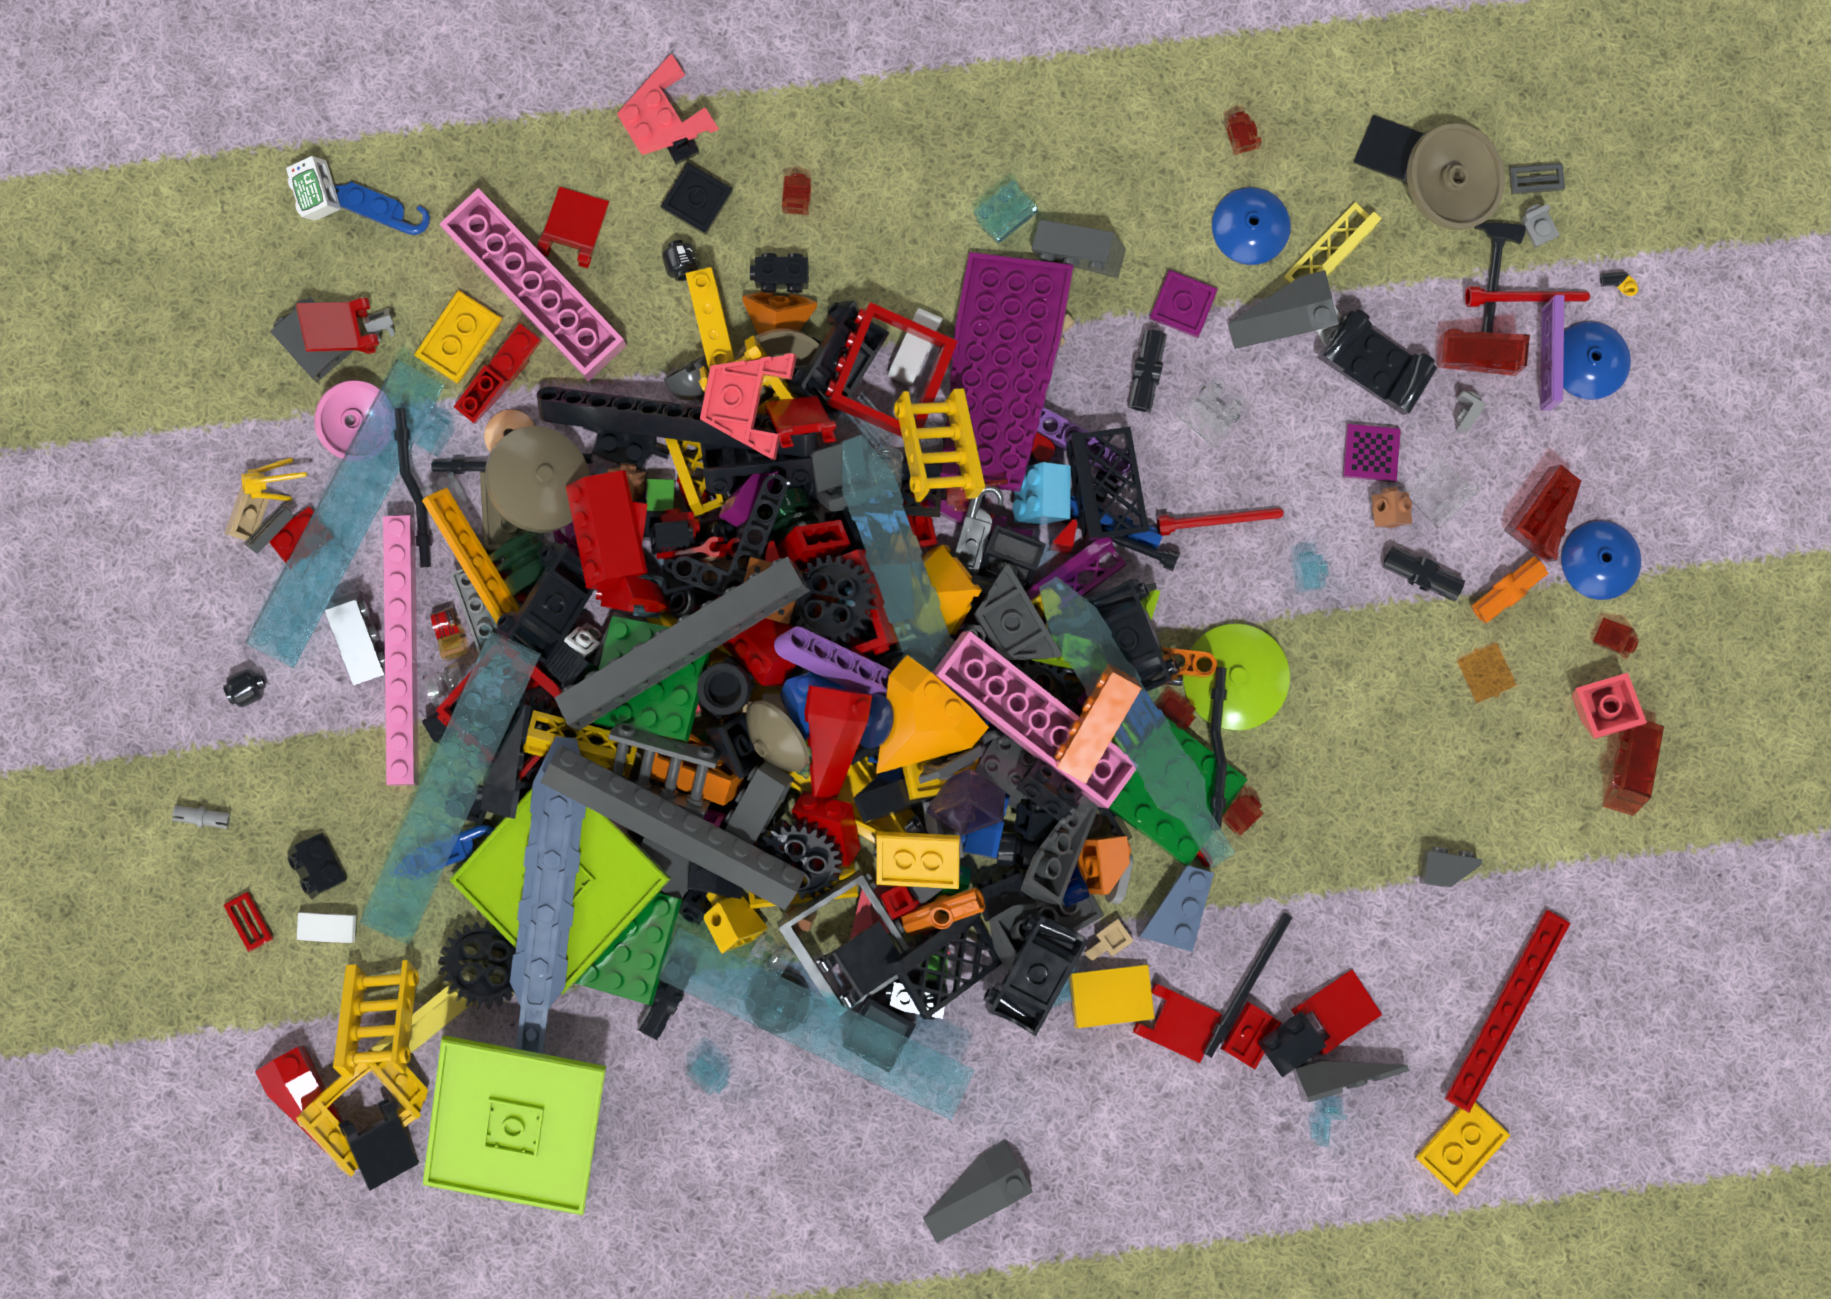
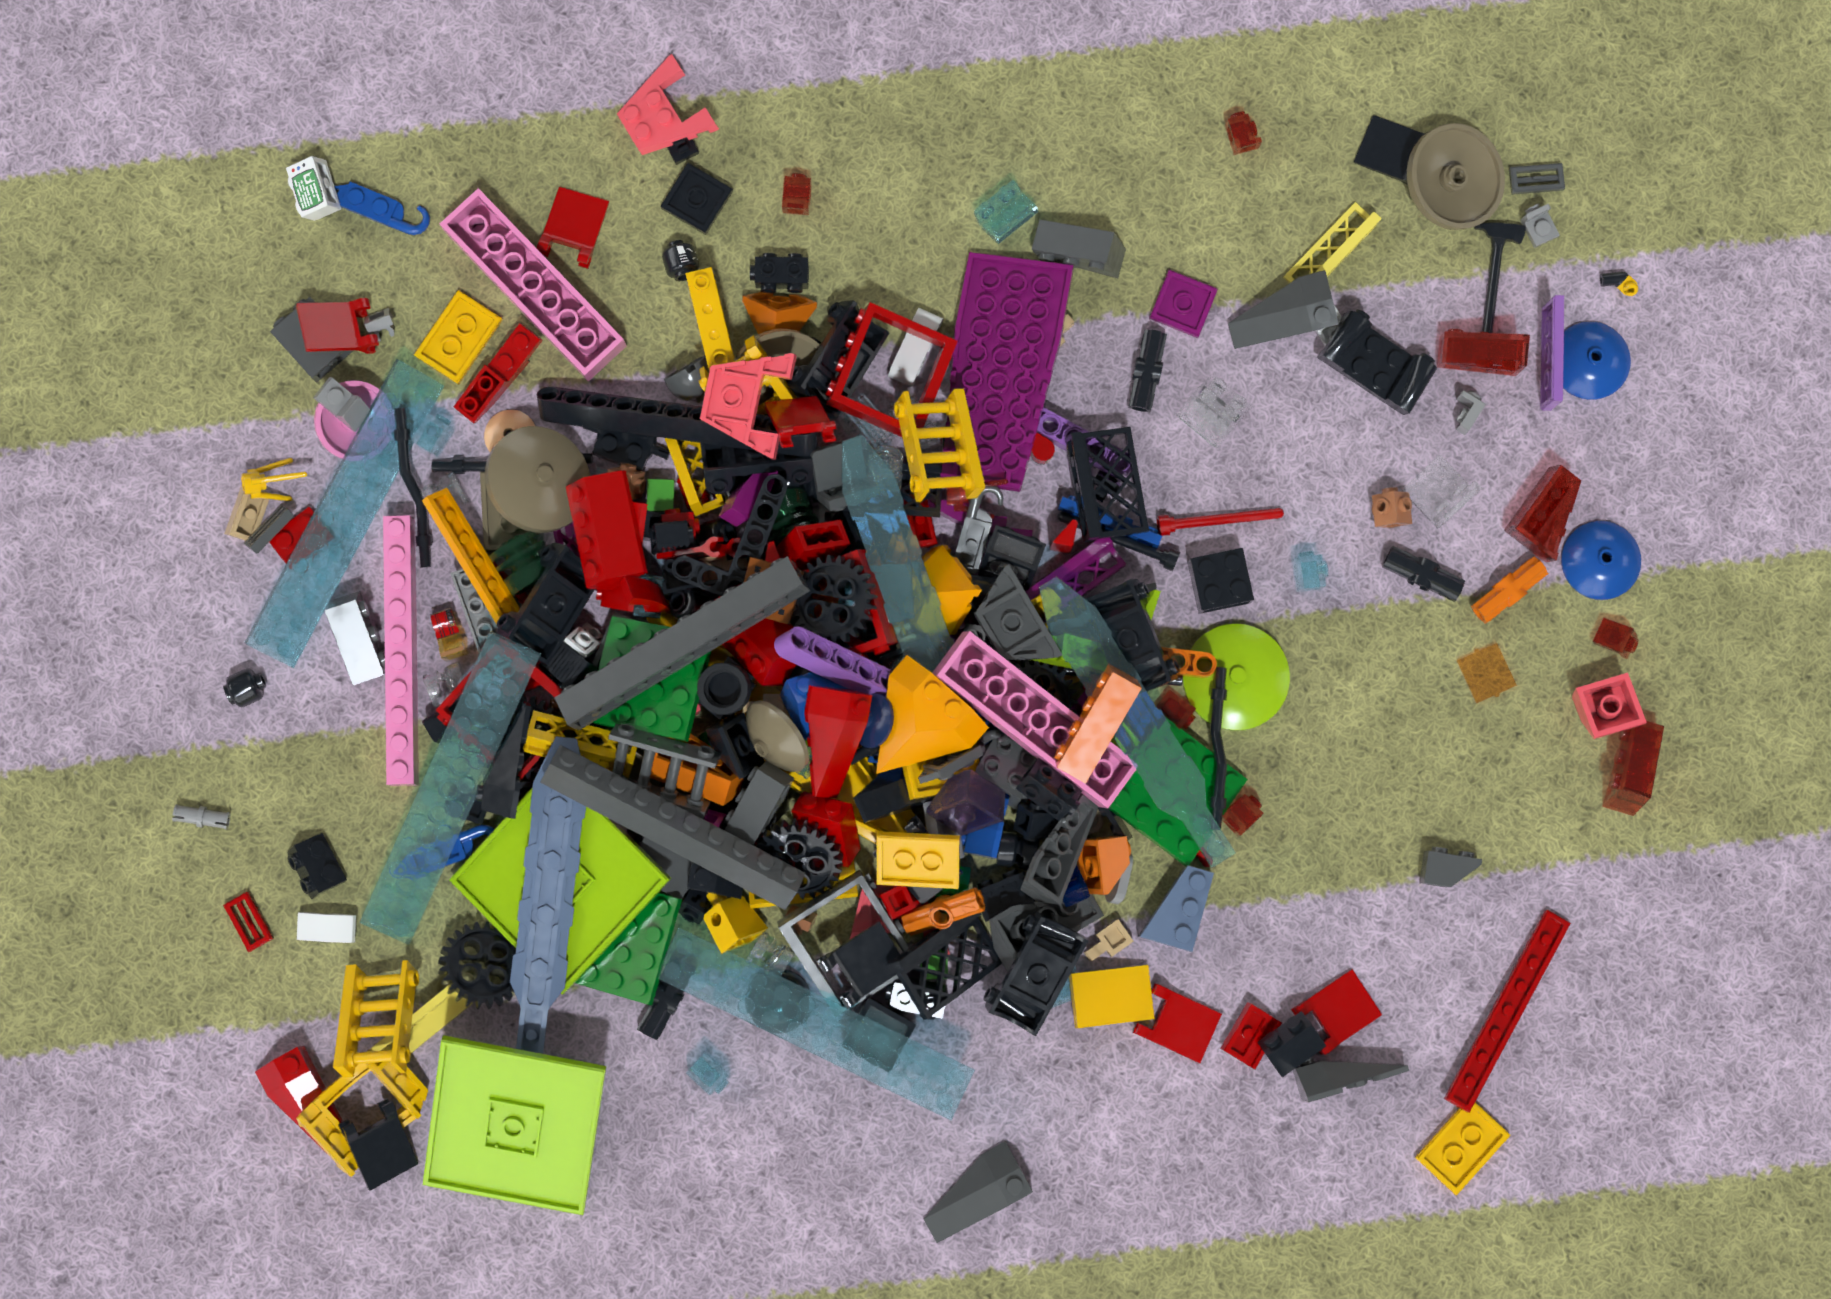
(342, 404): none -> light grey slope
(1043, 495): medium azure brick -> none
(1220, 580): none -> black piece
(1221, 1030): black bar -> none
(1248, 242): blue dish -> none
(1321, 1129): clear light blue bracket -> none
(1371, 453): magenta tile -> none
(1476, 296): red piece -> none

